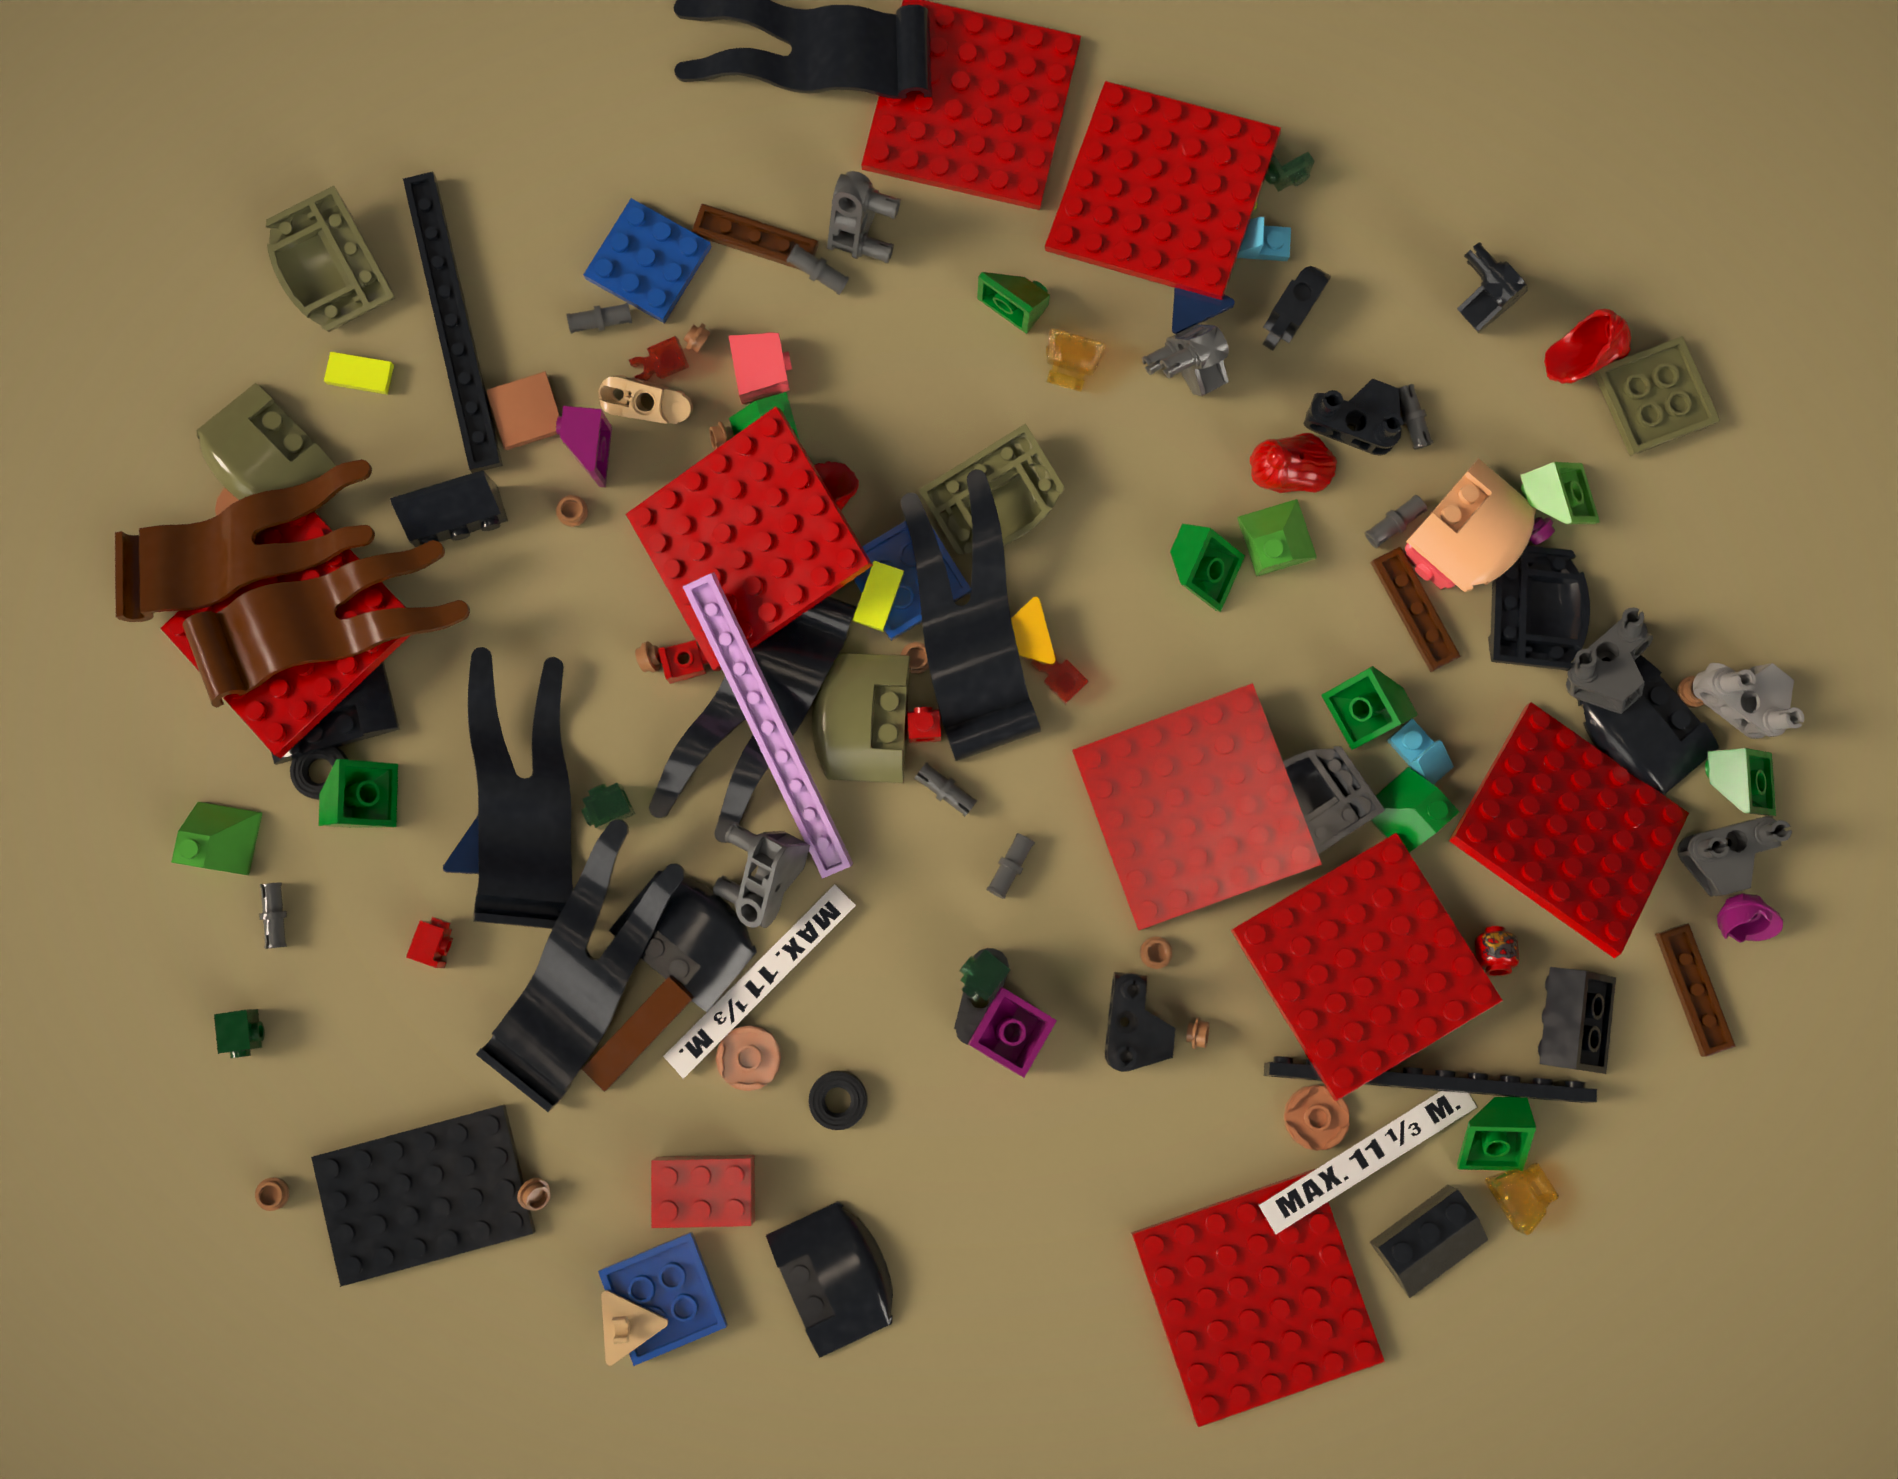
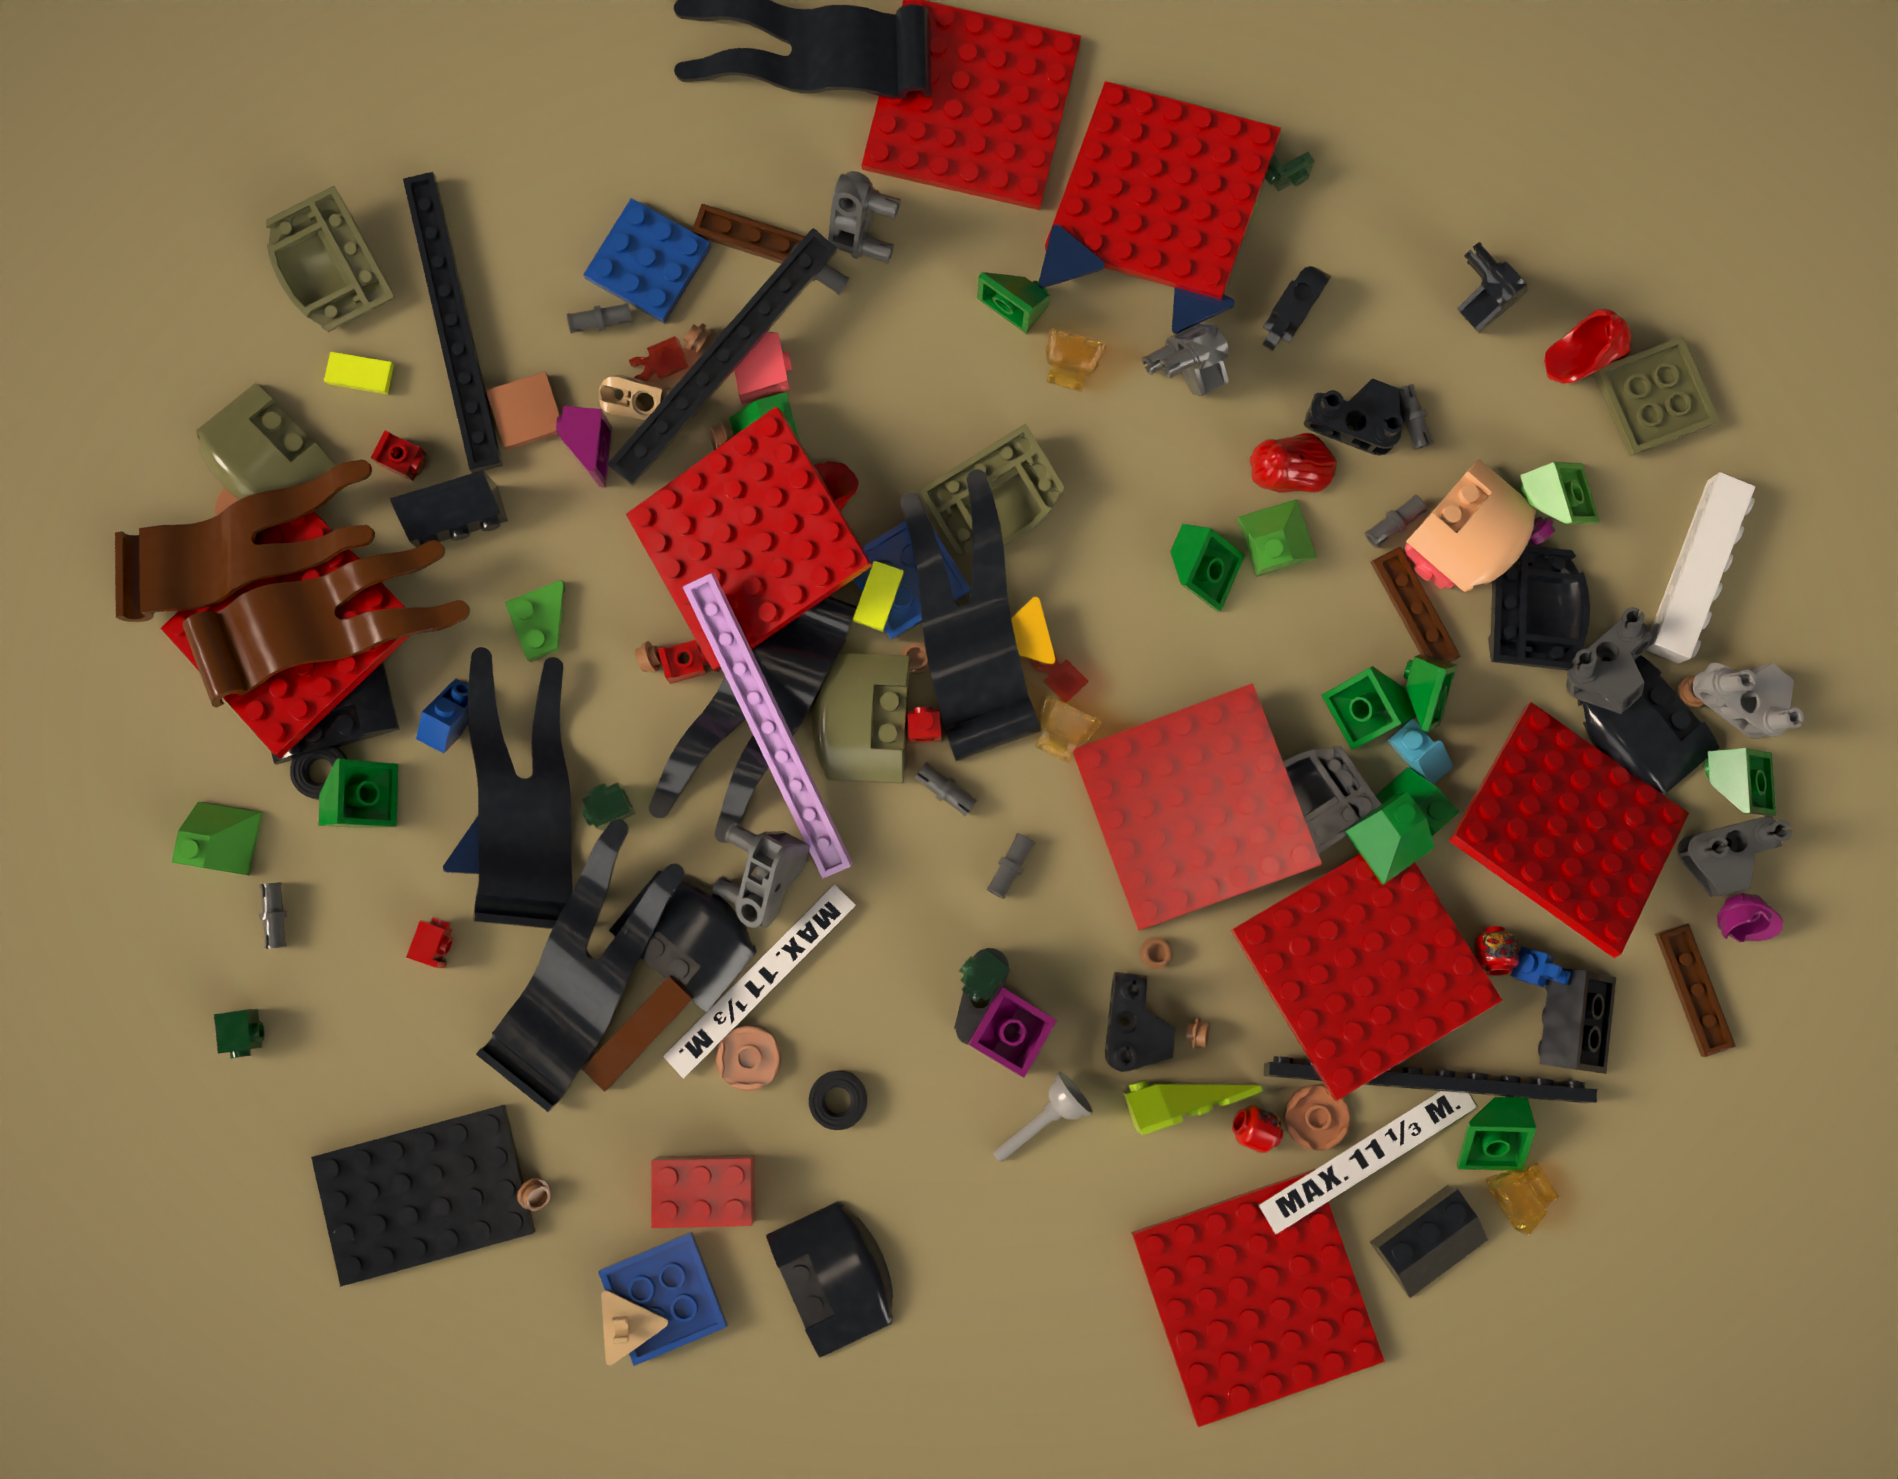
(272, 1194): medium nougat plate -> none
(388, 450): none -> red brick
(445, 717): none -> blue slope
(538, 619): none -> bright green wing
(572, 511): medium nougat plate -> none
(722, 357): none -> black plate
(1065, 1102): none -> light grey piece
(1066, 259): none -> dark blue piece
(1067, 724): none -> clear yellow piece
(1163, 1104): none -> lime wedge
(1257, 1129): none -> red head
(1265, 242): medium azure slope -> none
(1392, 836): none -> green slope
(1429, 688): none -> green slope
(1537, 967): none -> blue plate
(1700, 568): none -> white brick

